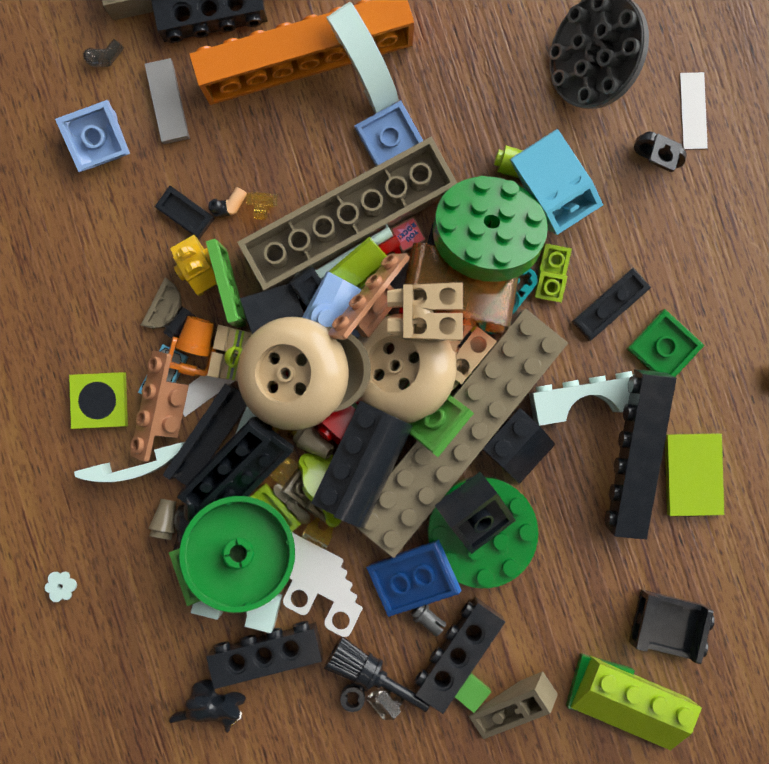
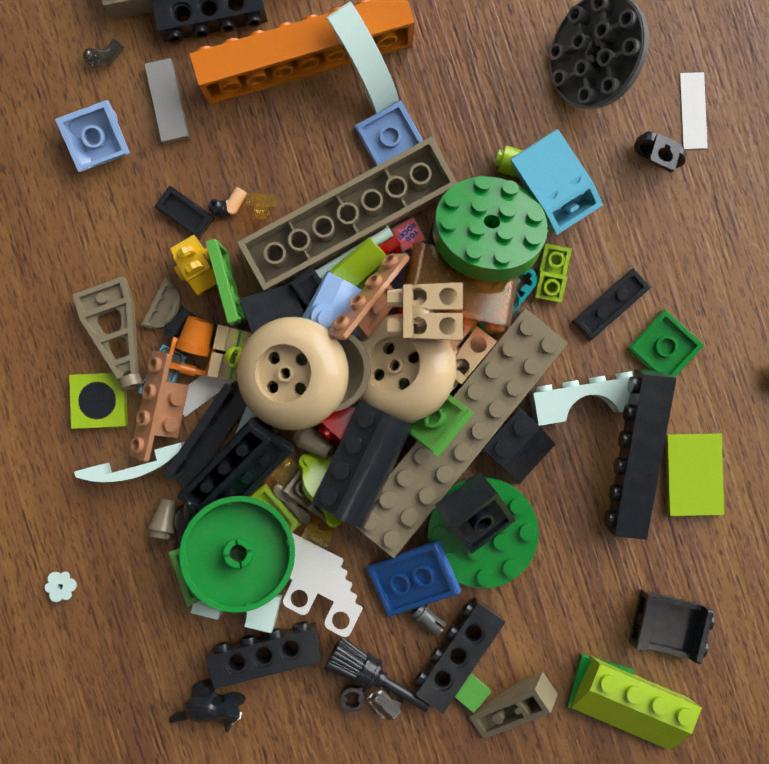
(102, 300): none -> dark tan plate

